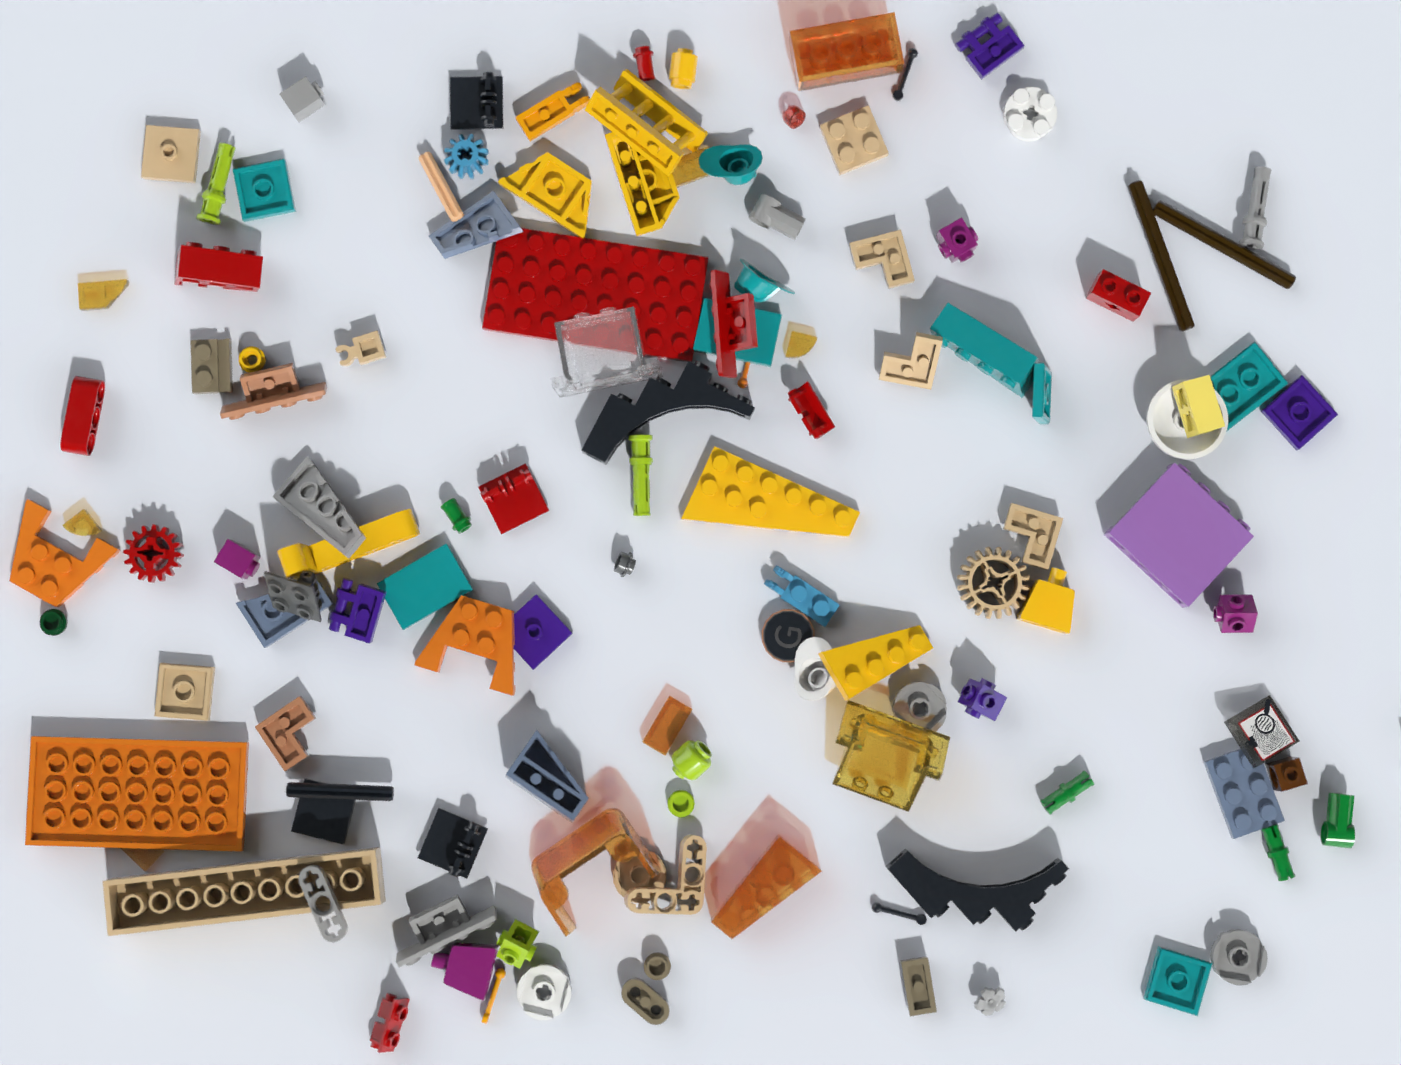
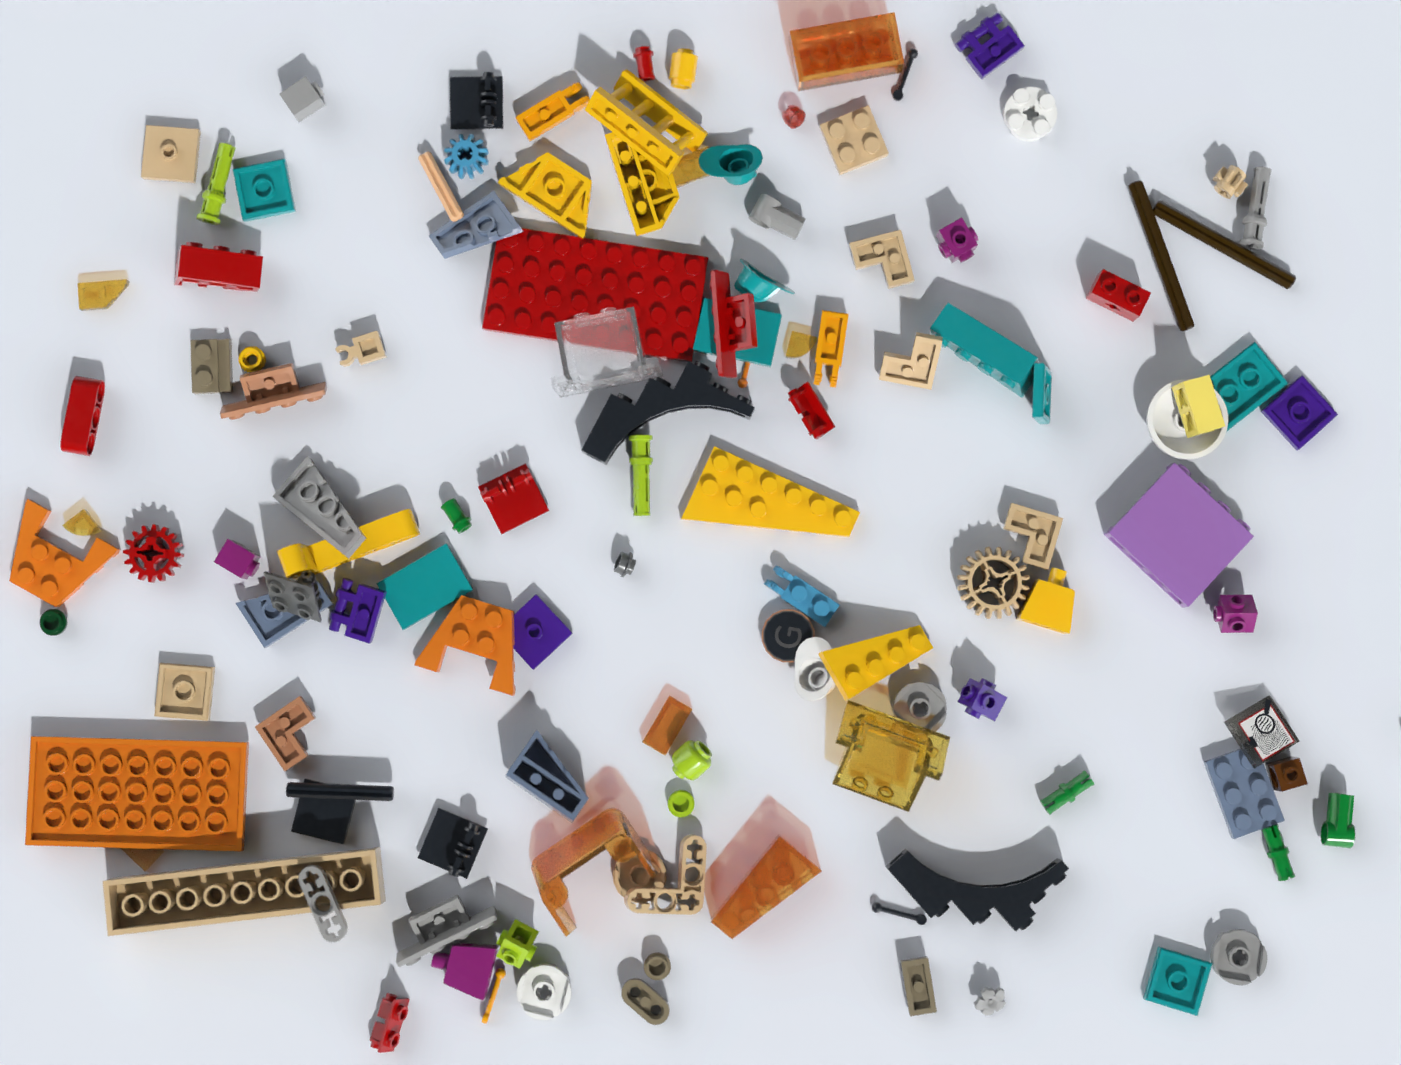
(830, 344): none -> light orange hinge
(1230, 181): none -> tan gear

